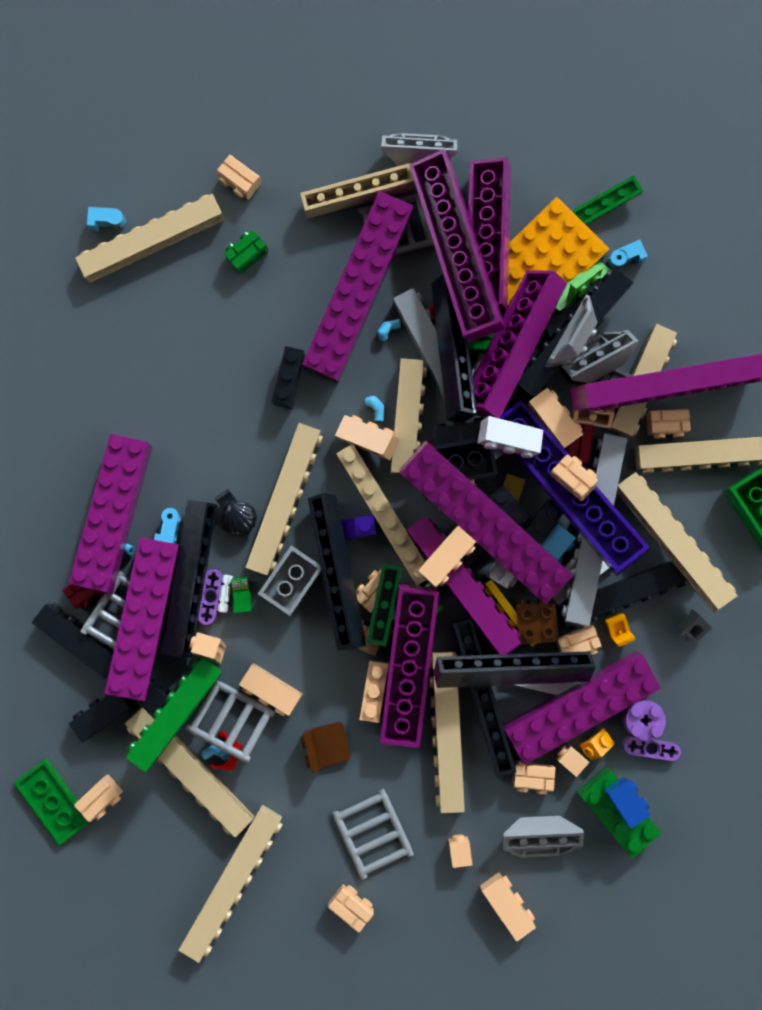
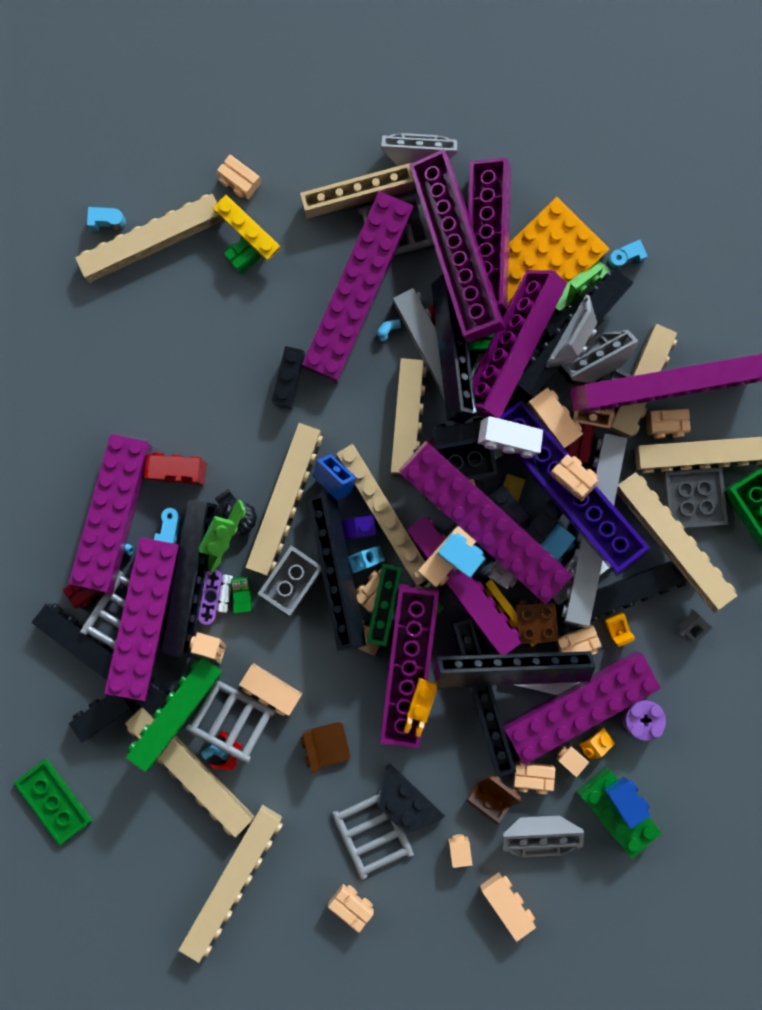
(99, 797): light nougat brick -> none
(175, 469): none -> red wedge
(219, 535): none -> bright green bracket
(246, 228): none -> yellow plate
(334, 476): none -> blue brick
(366, 559): none -> medium azure leg
(367, 436): light nougat brick -> none
(374, 691): light nougat brick -> none
(377, 406): medium azure arm -> none
(405, 803): none -> black wing
(421, 705): none -> light orange hinge
(448, 744): tan brick -> none
(461, 555): none -> medium azure brick
(493, 798): none -> reddish brown bracket
(608, 200): green plate -> none
(664, 756): medium lavender beam -> none
(696, 497): none -> dark grey plate

